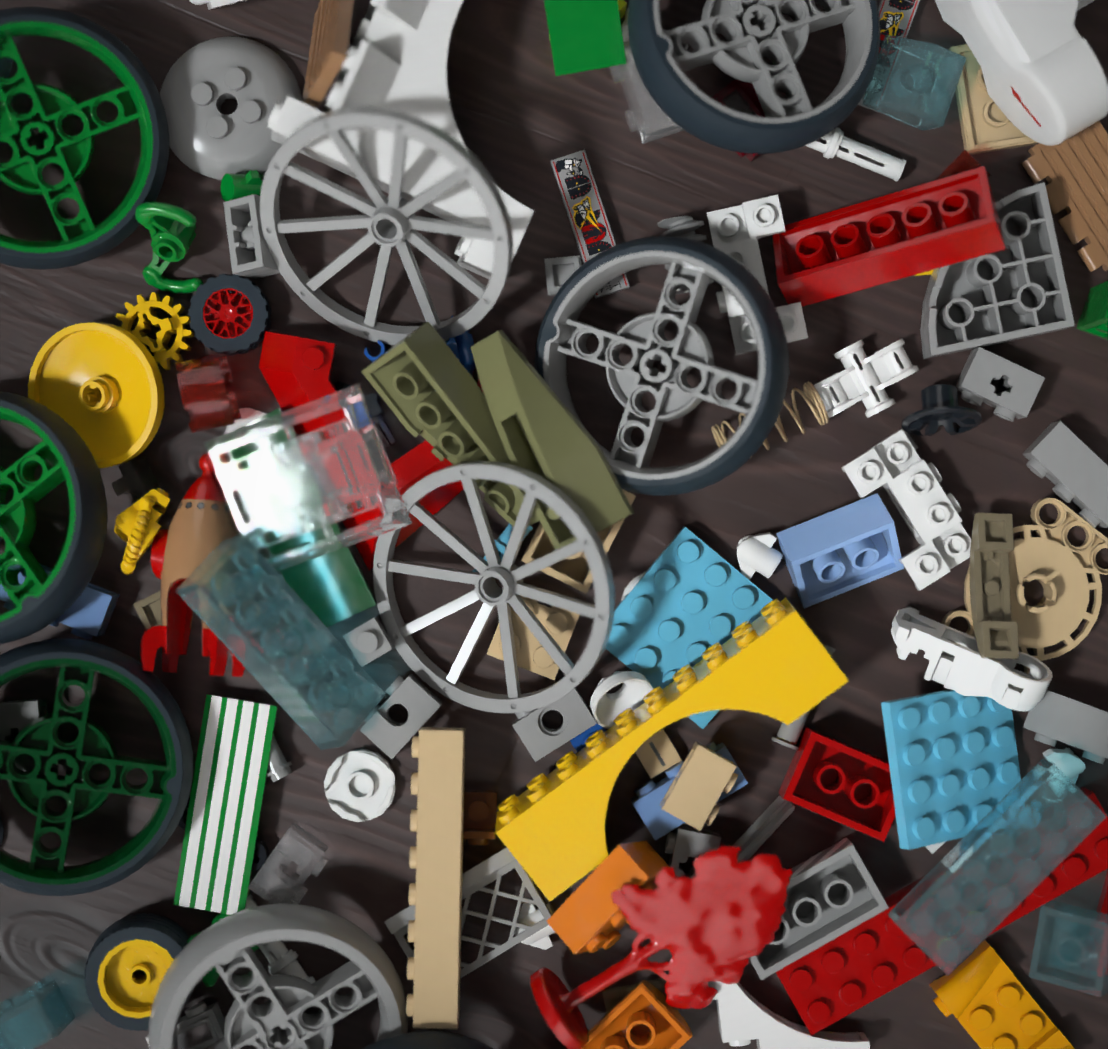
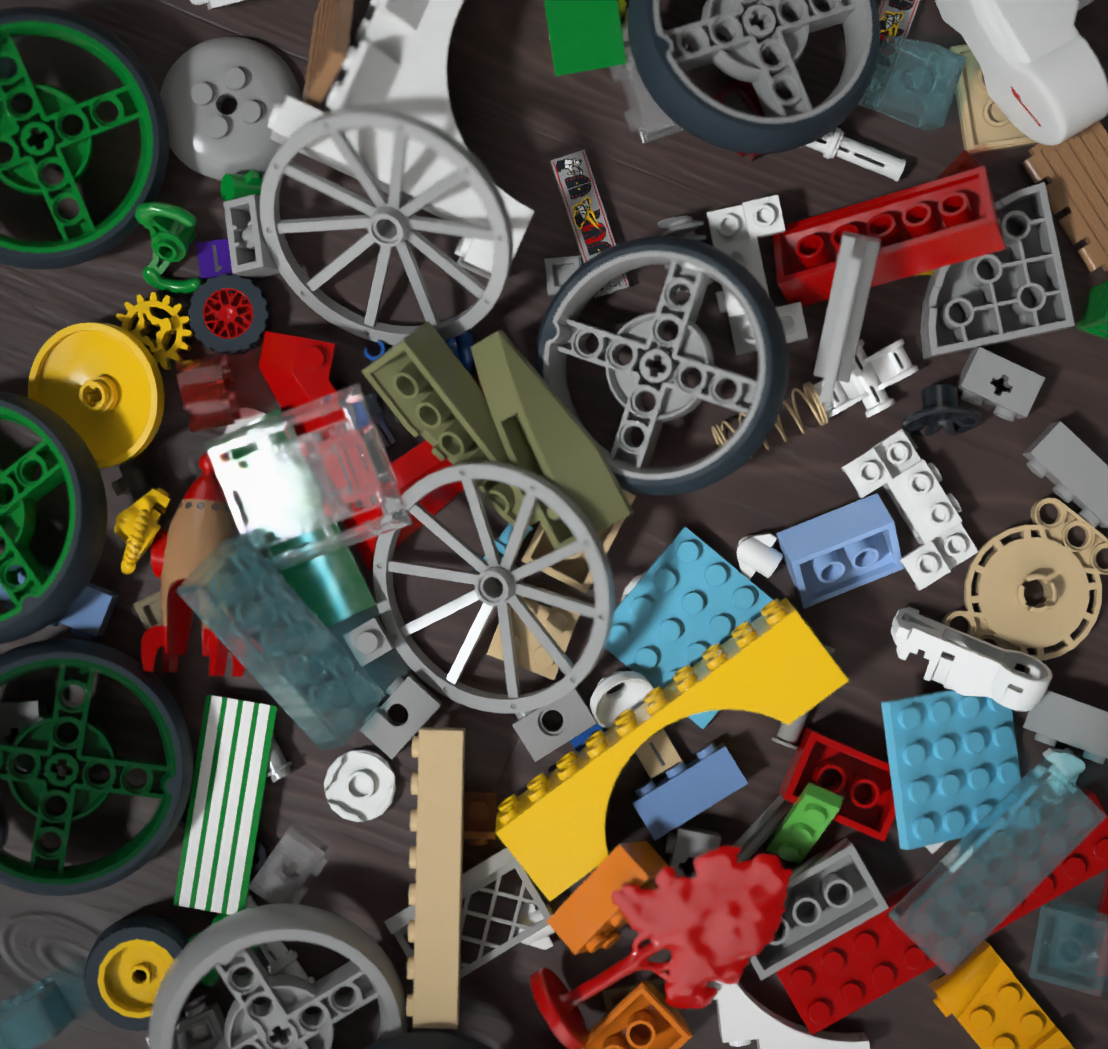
(214, 258): none -> dark purple tile
(698, 786): tan brick -> none
(804, 823): none -> bright green plate
(845, 311): none -> light grey fence
(991, 586): dark tan slope -> none

